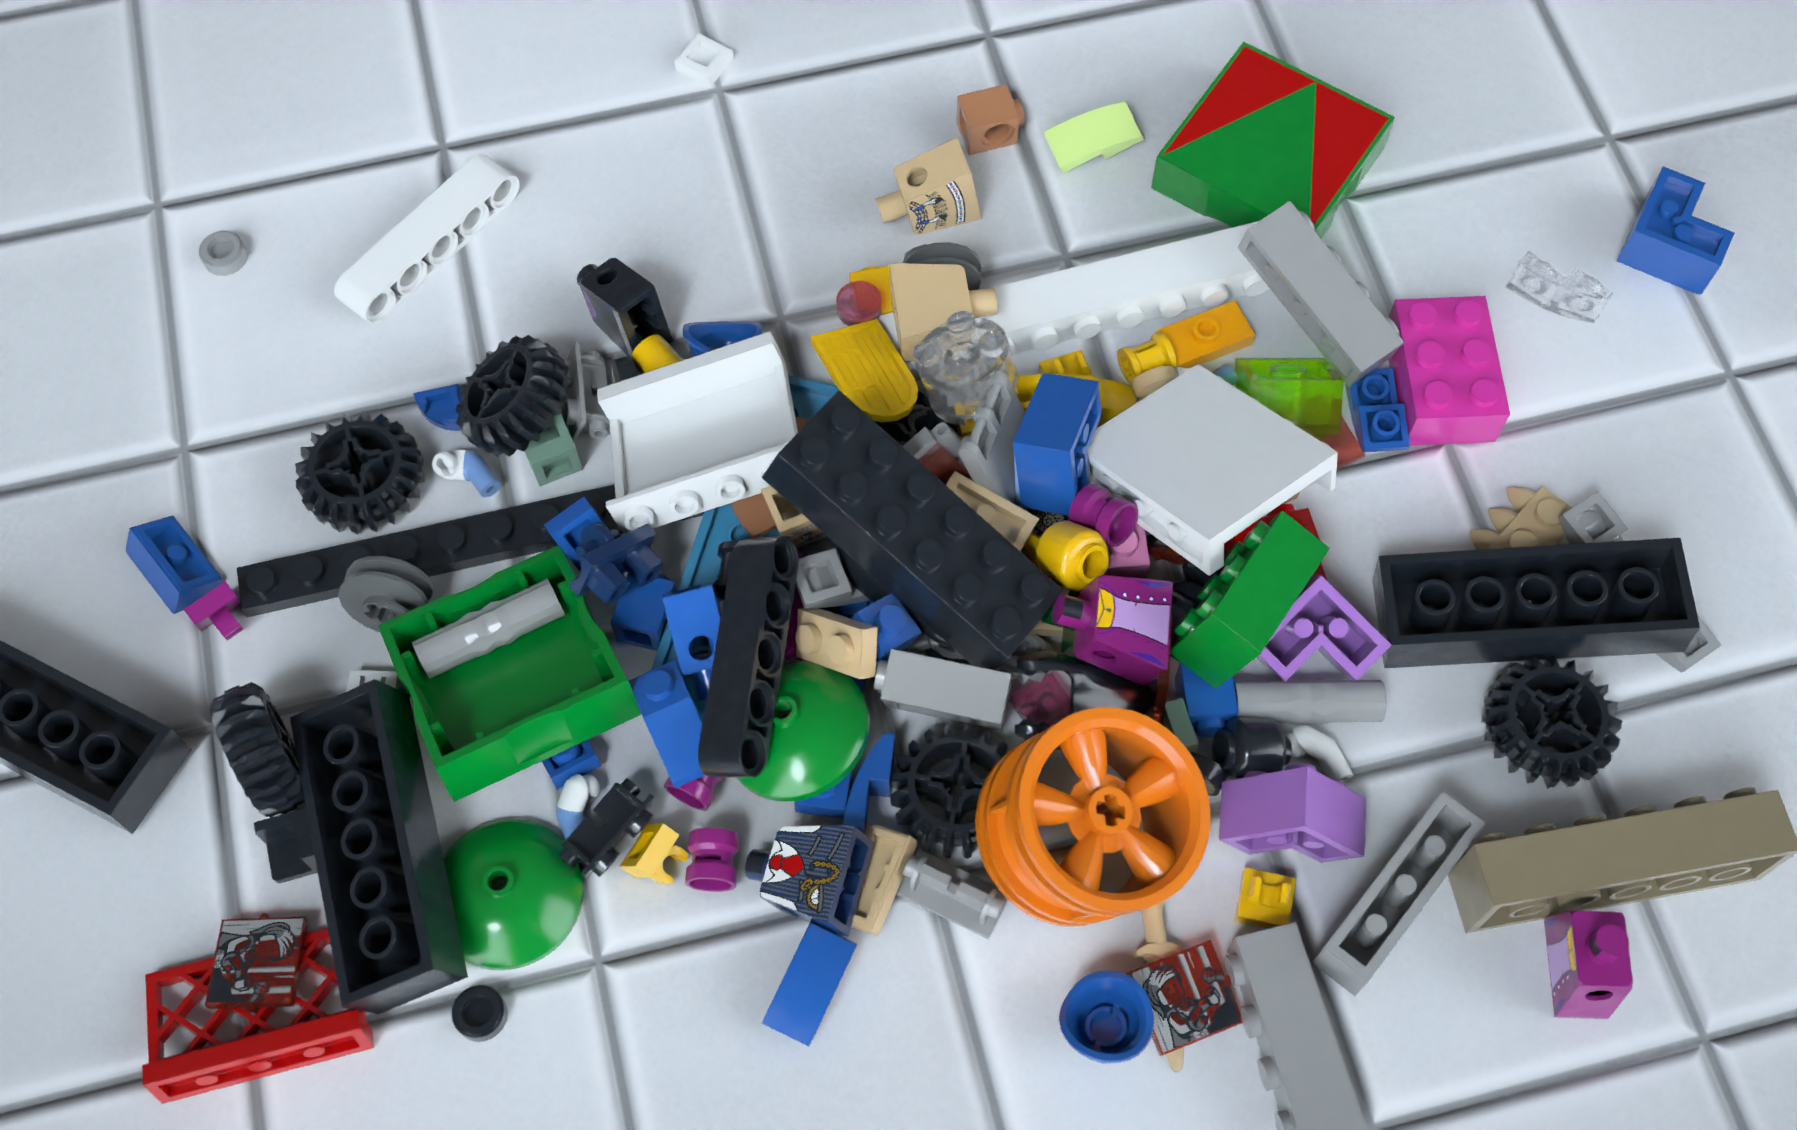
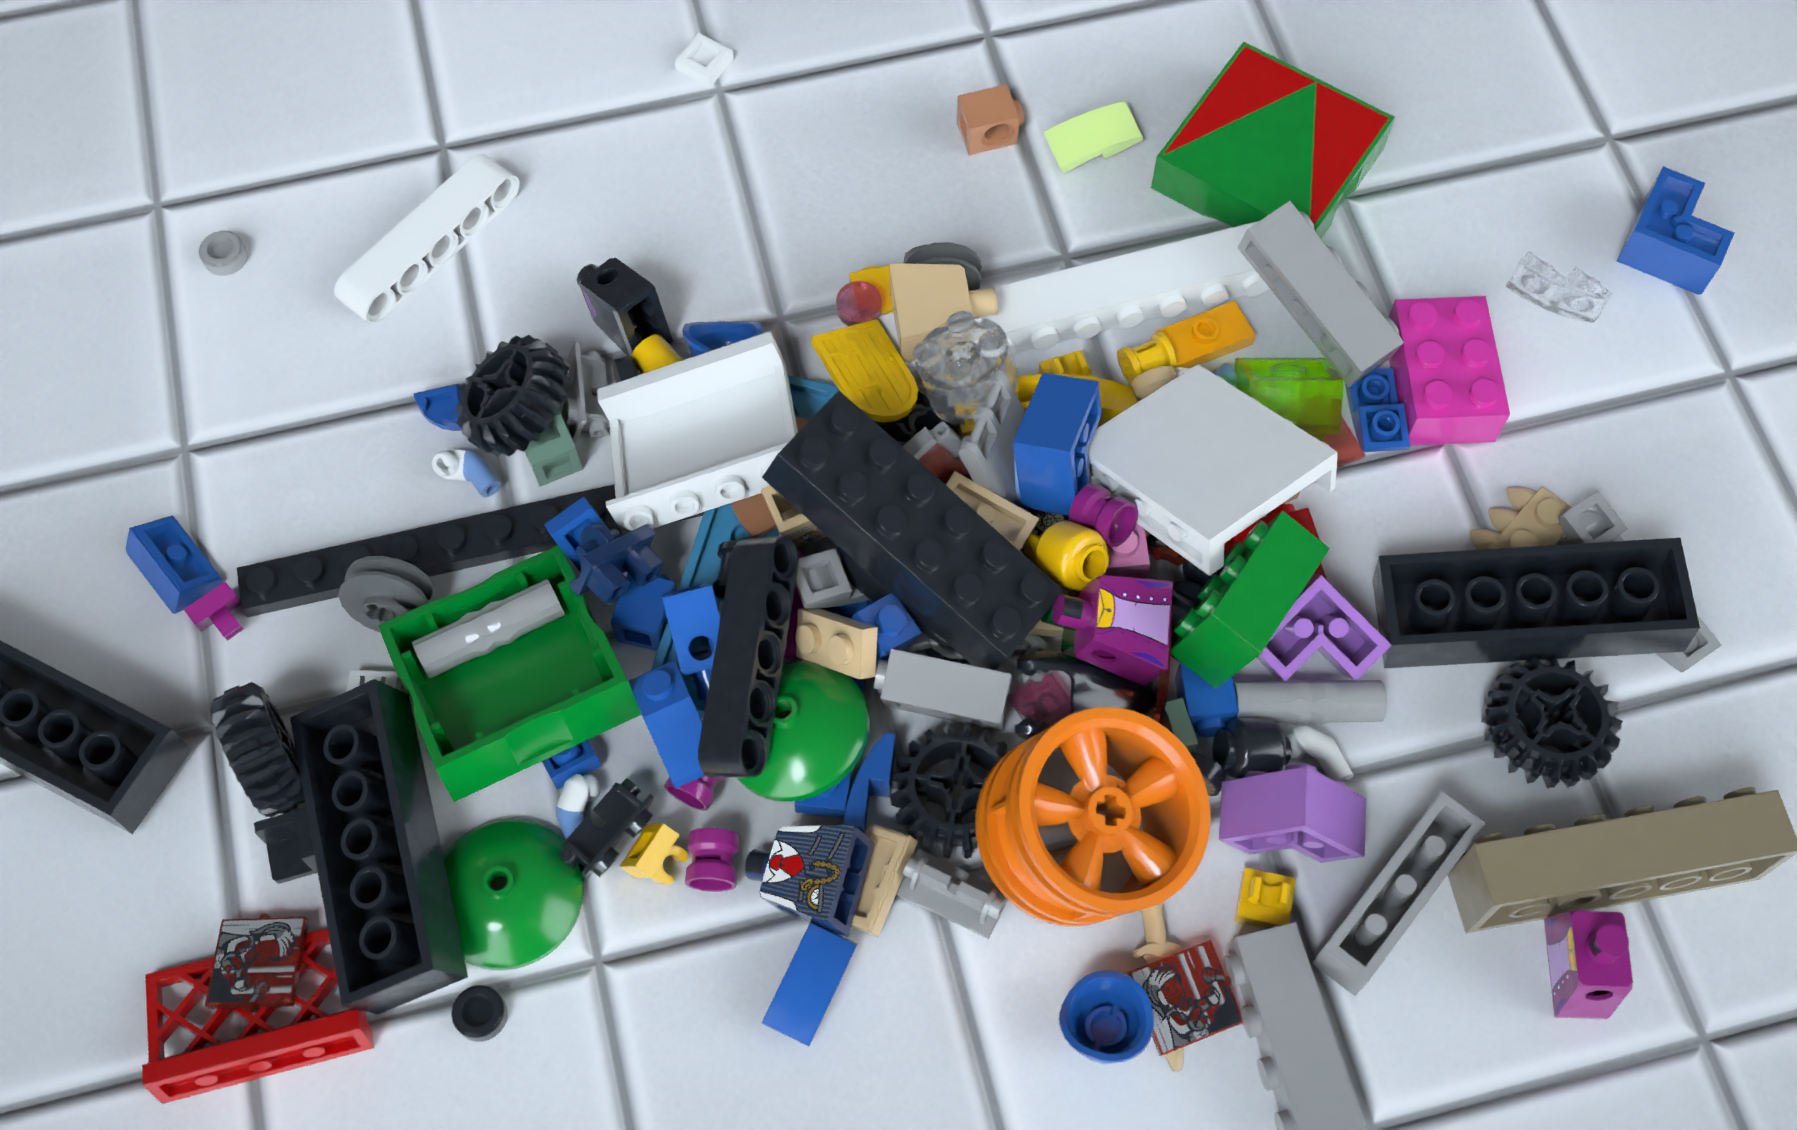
(385, 476): black gear -> none
(933, 191): tan torso -> none

